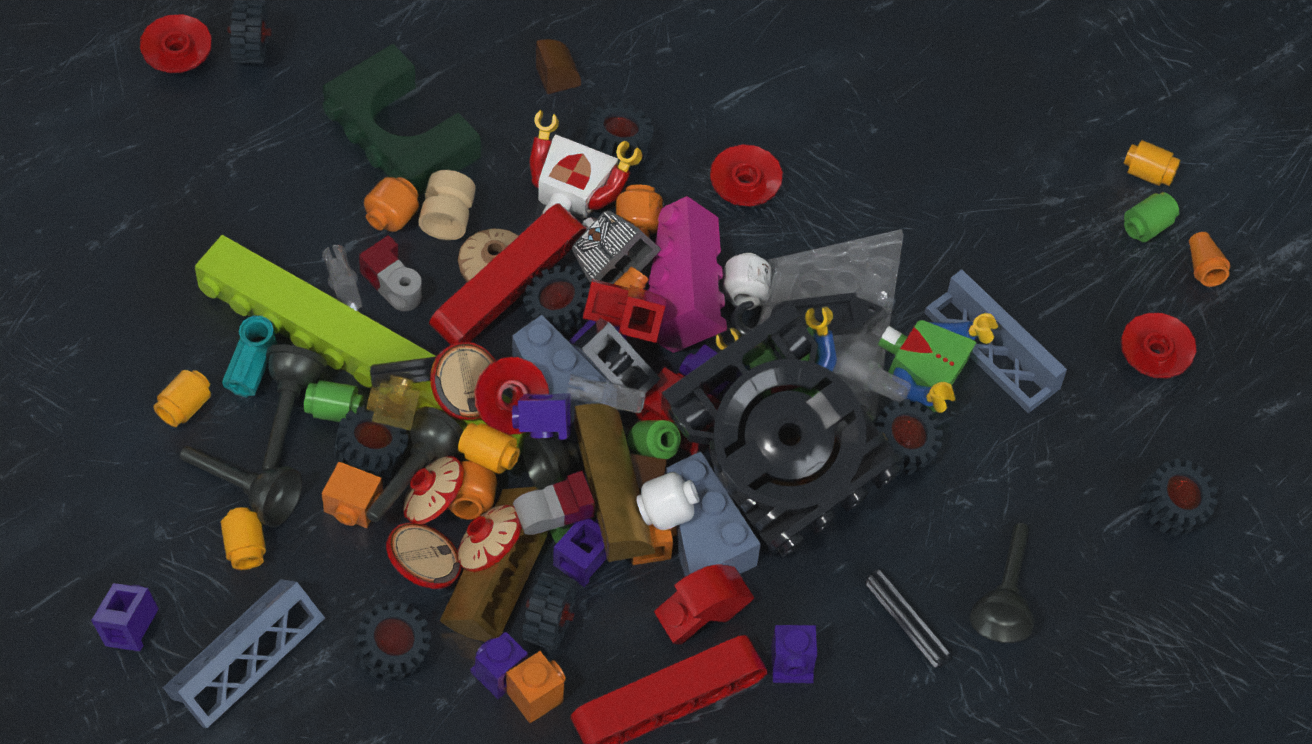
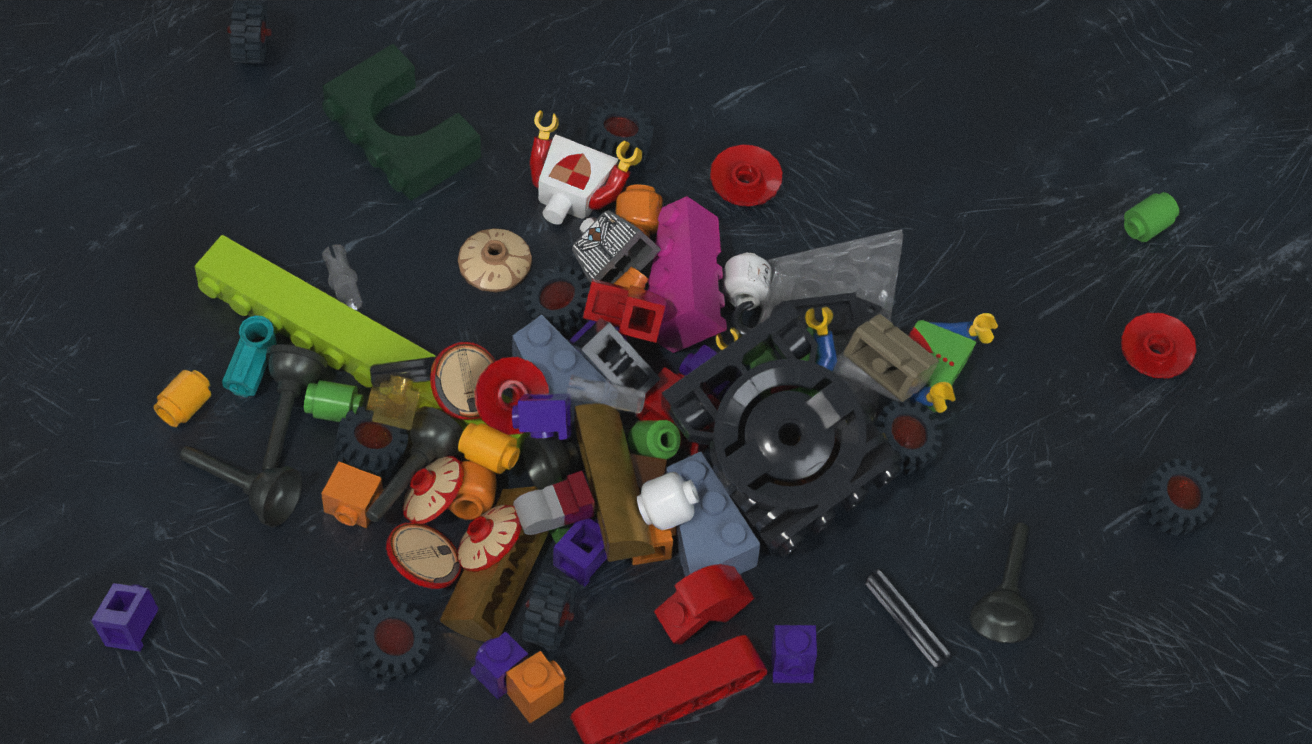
(171, 34): red dish -> none
(234, 641): sand blue fence -> none
(243, 538): light orange brick -> none
(389, 275): leg -> none
(391, 204): orange head -> none
(447, 205): tan wheel -> none
(507, 276): red beam -> none
(556, 66): reddish brown brick -> none
(891, 357): none -> dark tan brick
(1009, 339): sand blue fence -> none
(1152, 163): light orange brick -> none
(1208, 261): orange cone -> none

